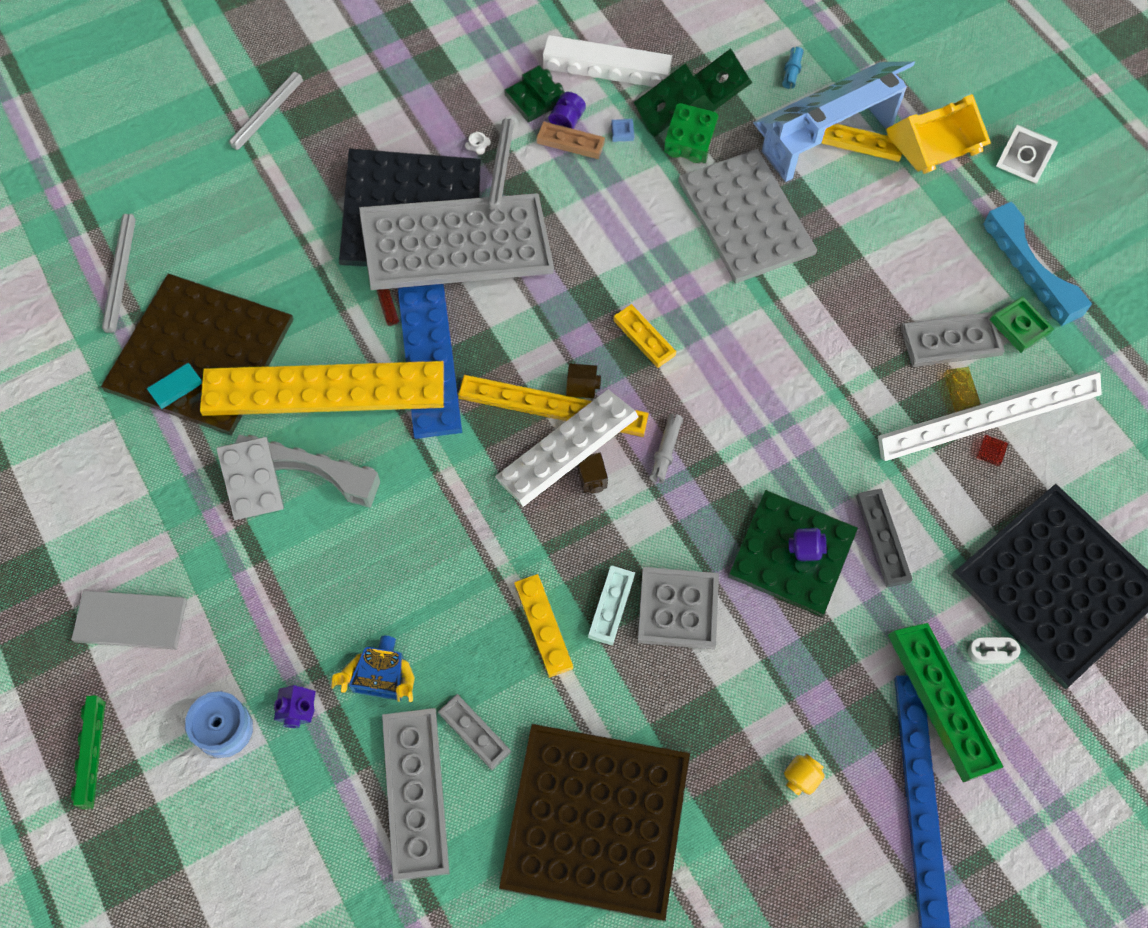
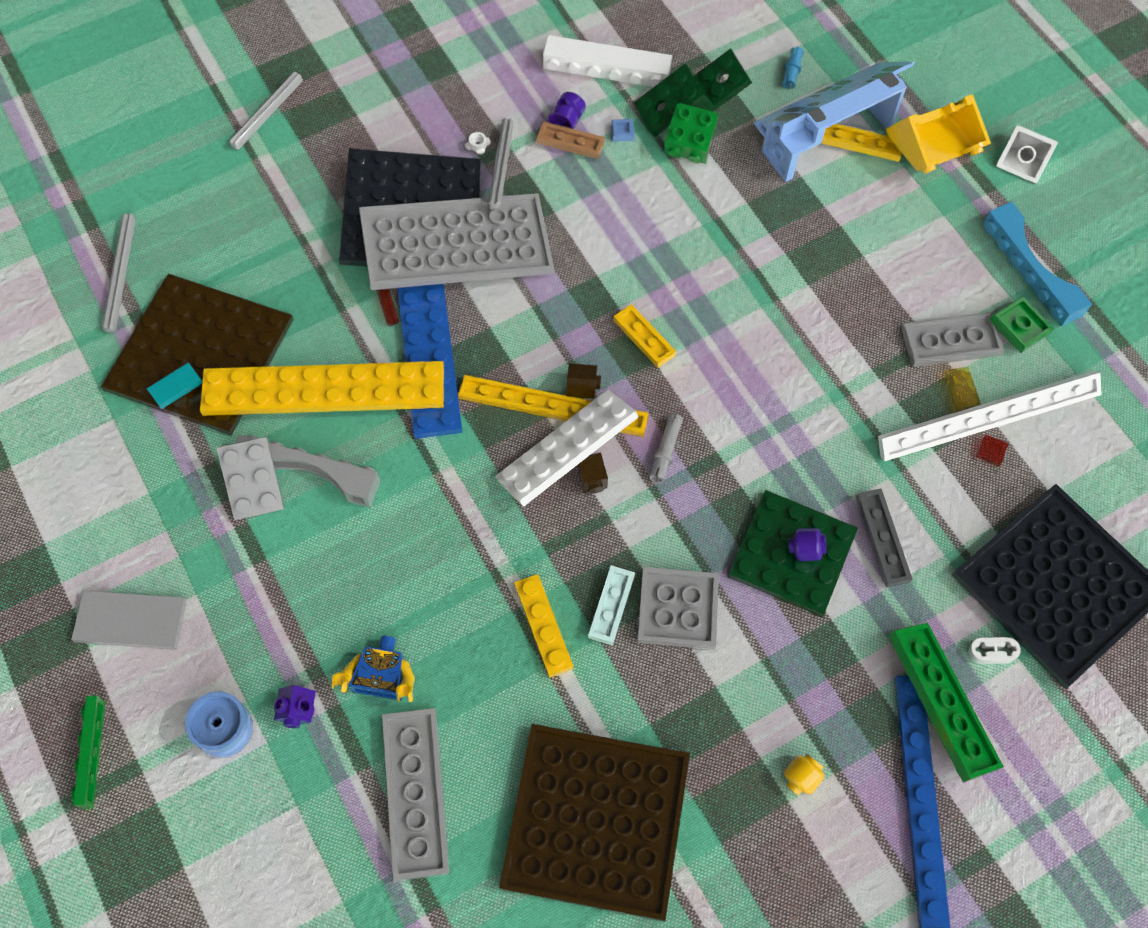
(474, 732): light grey tile -> none
(535, 93): dark green plate -> none
(747, 216): light grey plate -> none

